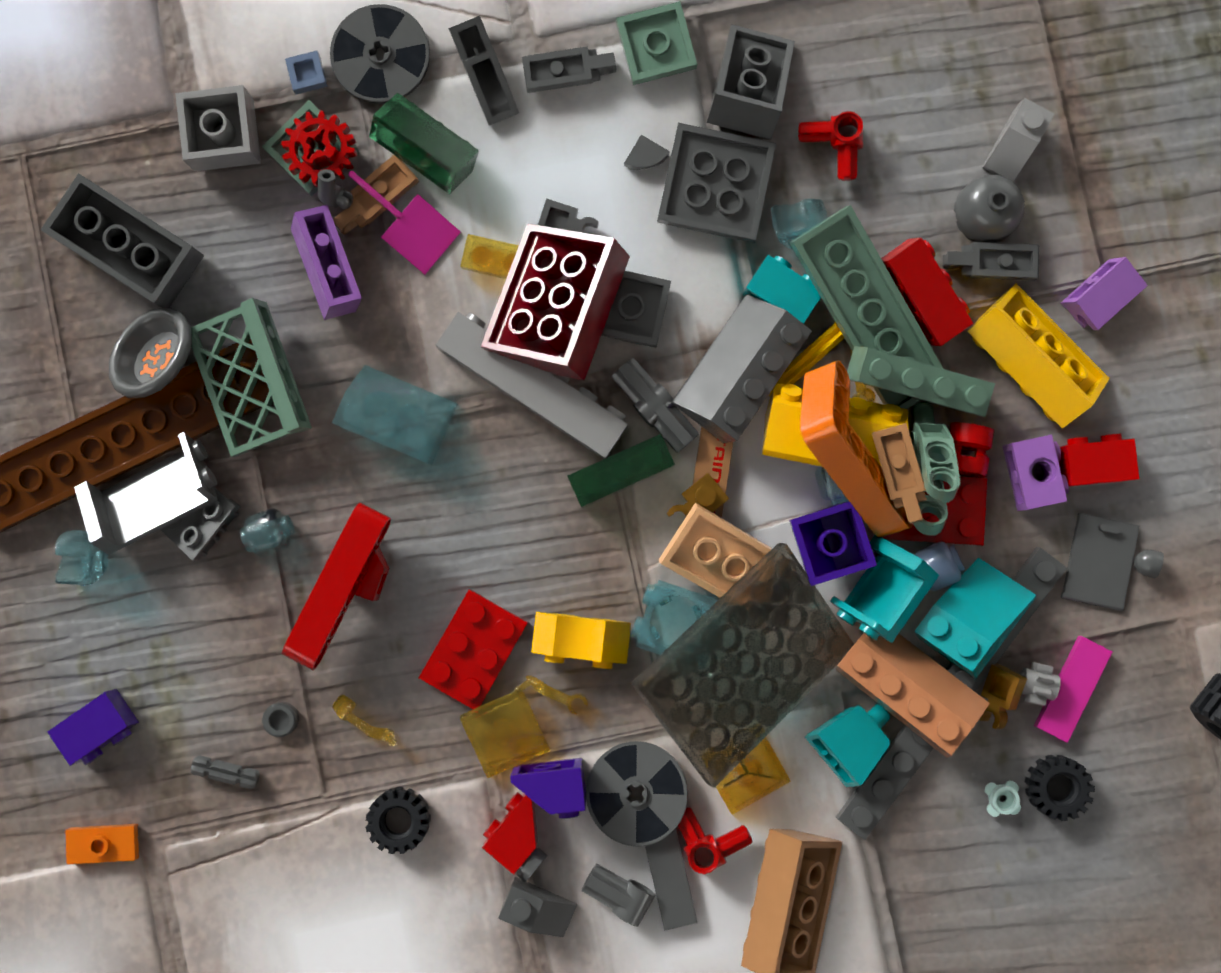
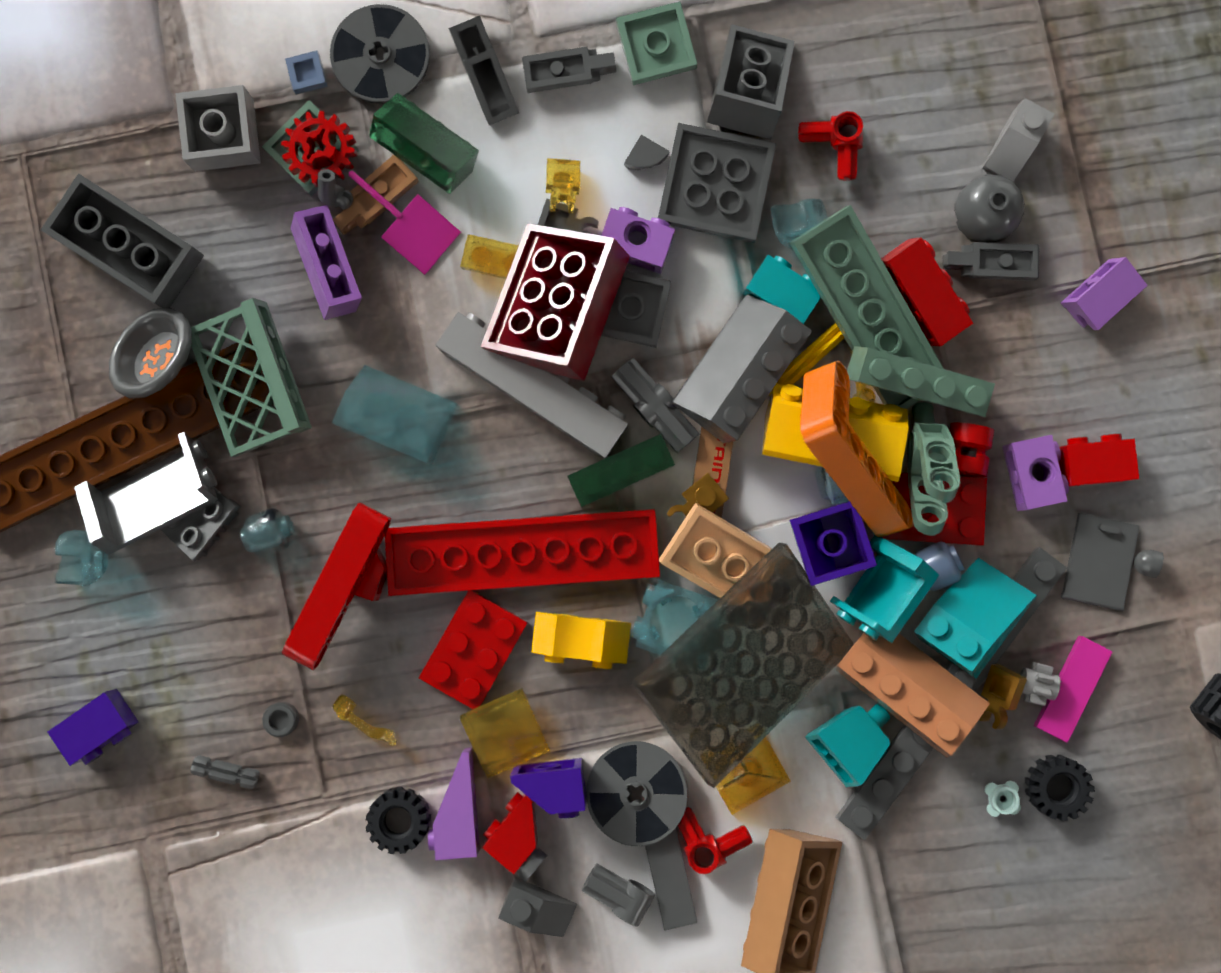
(102, 844): orange plate -> none
(456, 824): none -> medium lavender slope
(522, 552): none -> red plate
(551, 692): clear yellow piece -> none
(562, 182): none -> clear yellow plate
(659, 236): none -> medium lavender brick
(901, 470): medium nougat hinge -> none
(1039, 356): yellow slope -> none

